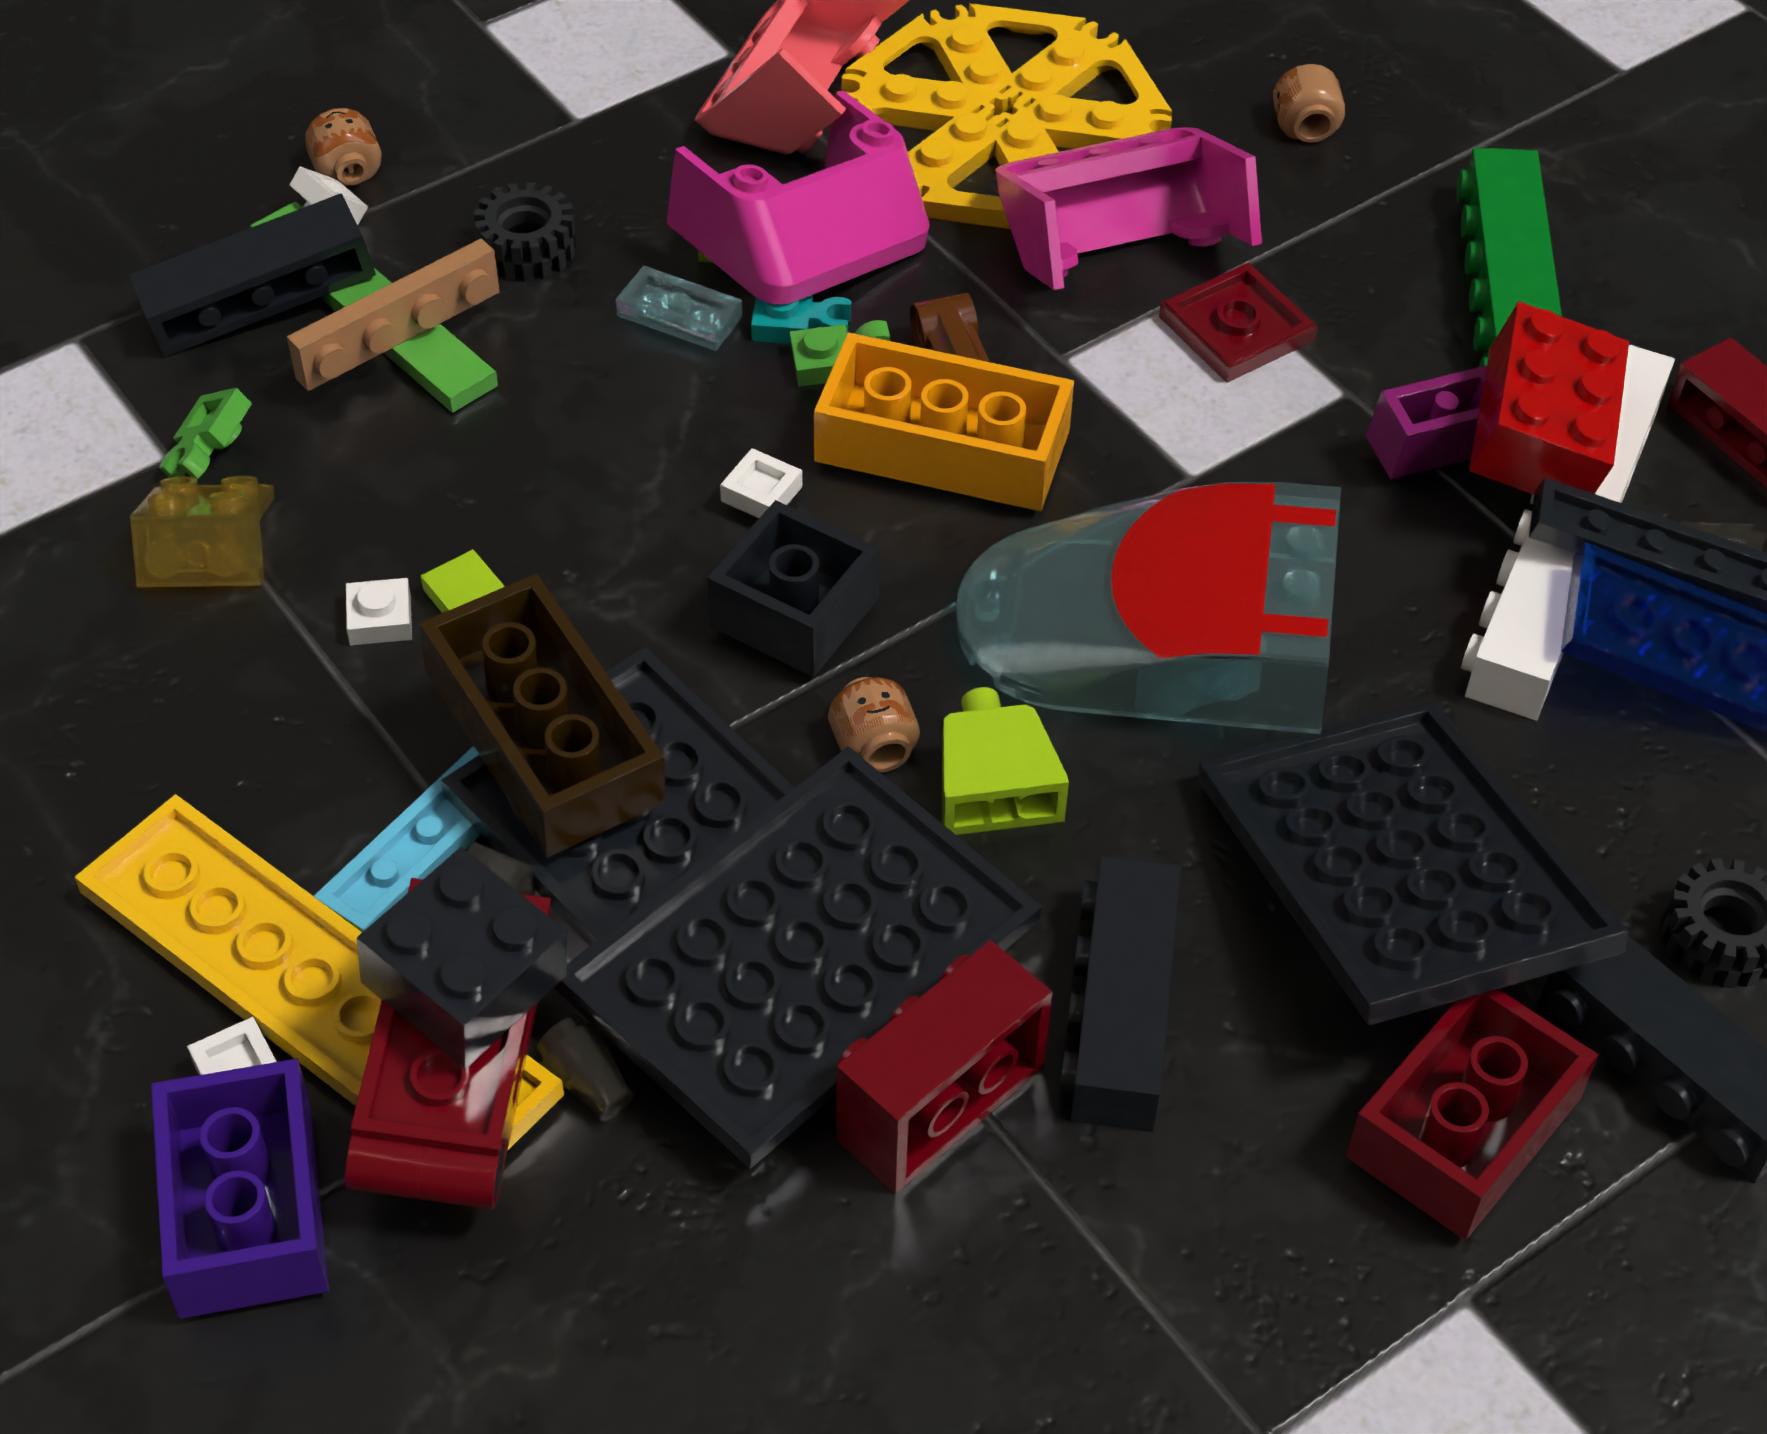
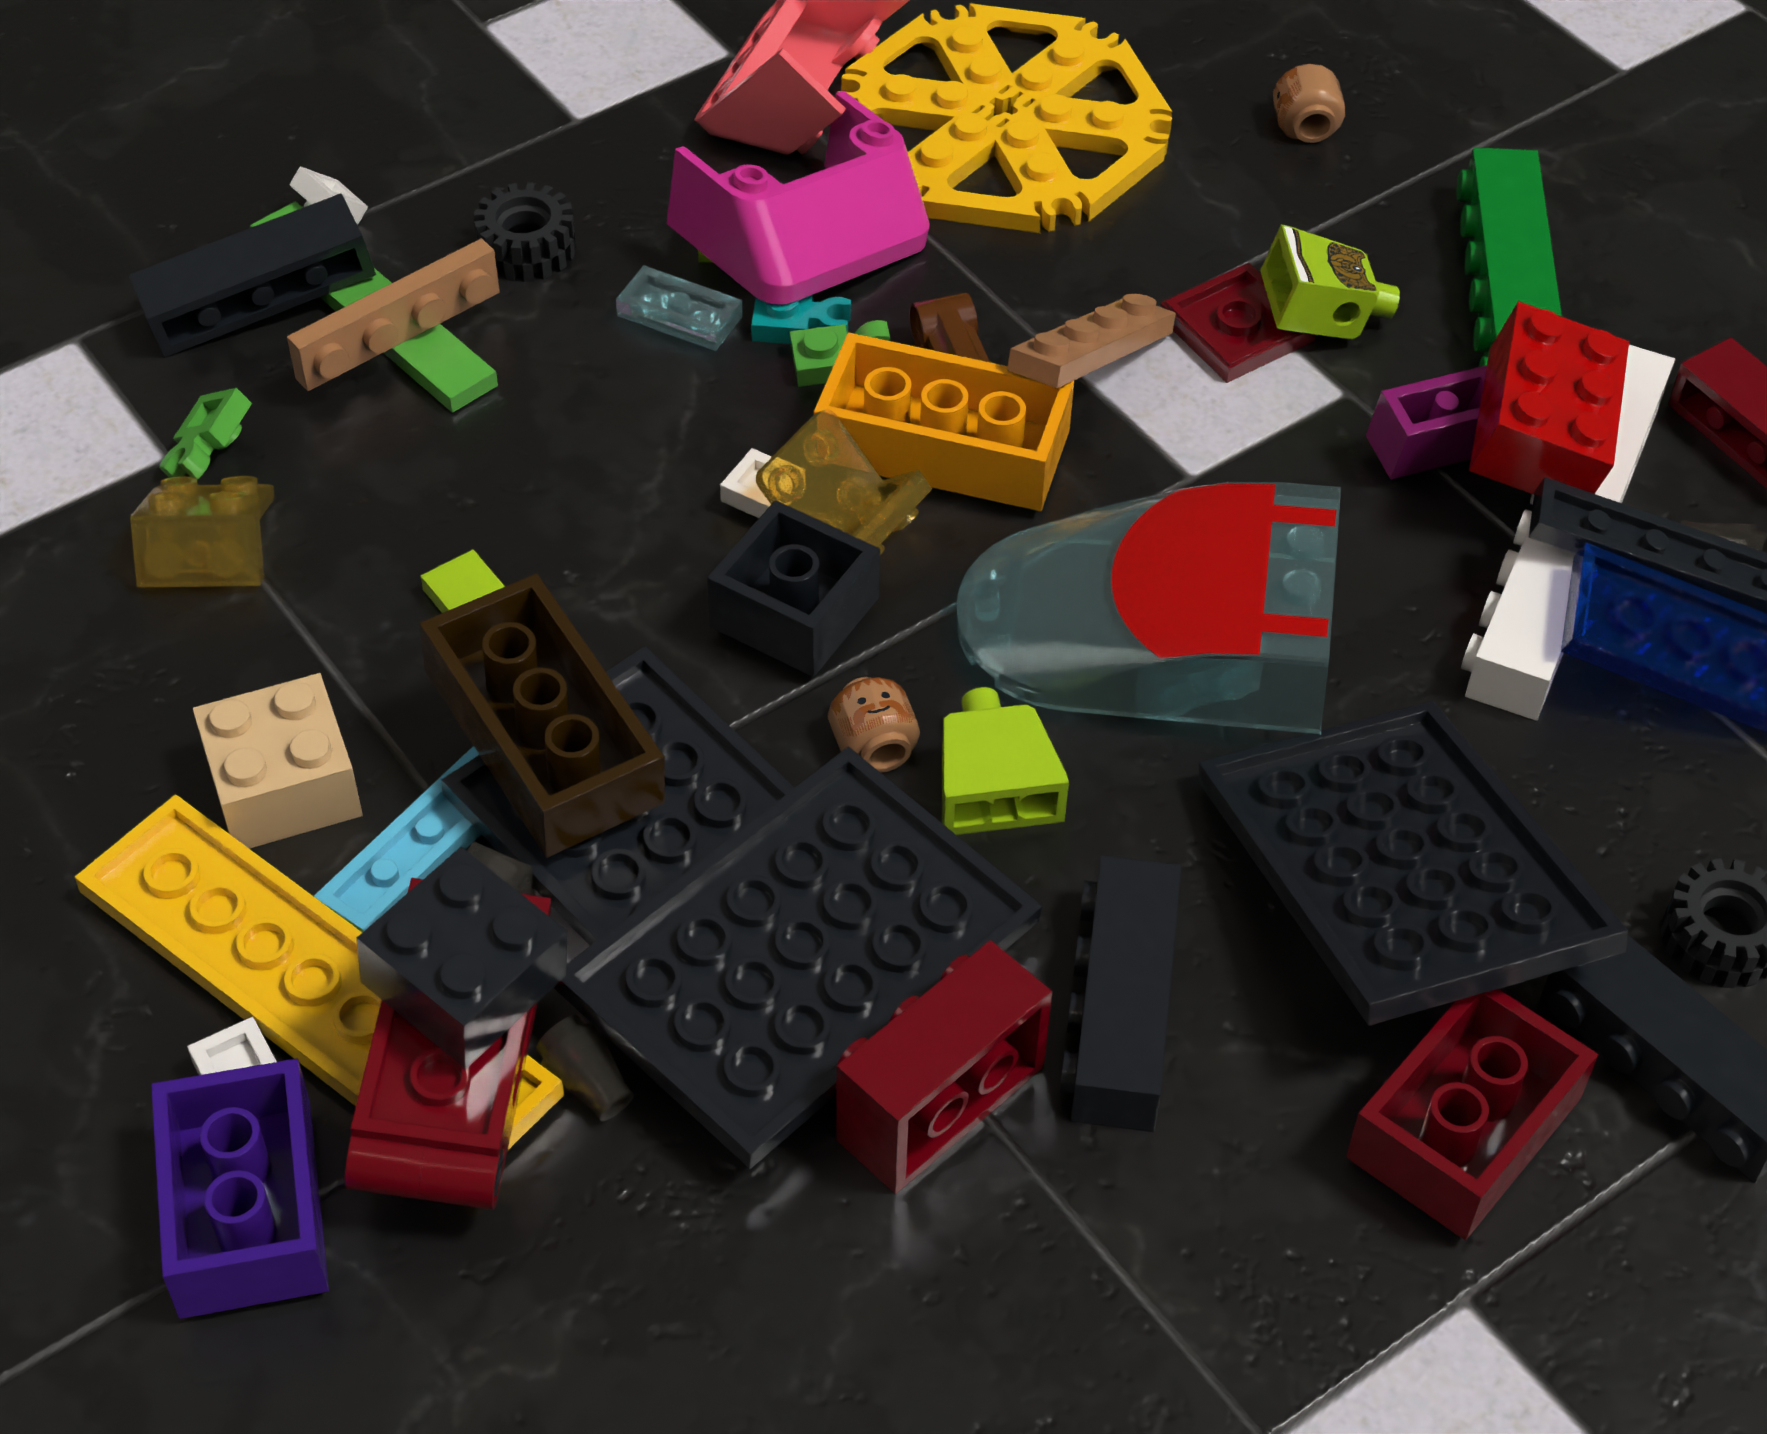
(278, 761): none -> tan brick
(343, 144): medium nougat head -> none
(378, 611): white plate -> none
(834, 482): none -> clear yellow bracket
(1091, 340): none -> medium nougat plate
(1128, 193): dark pink windscreen -> none
(1323, 286): none -> lime torso

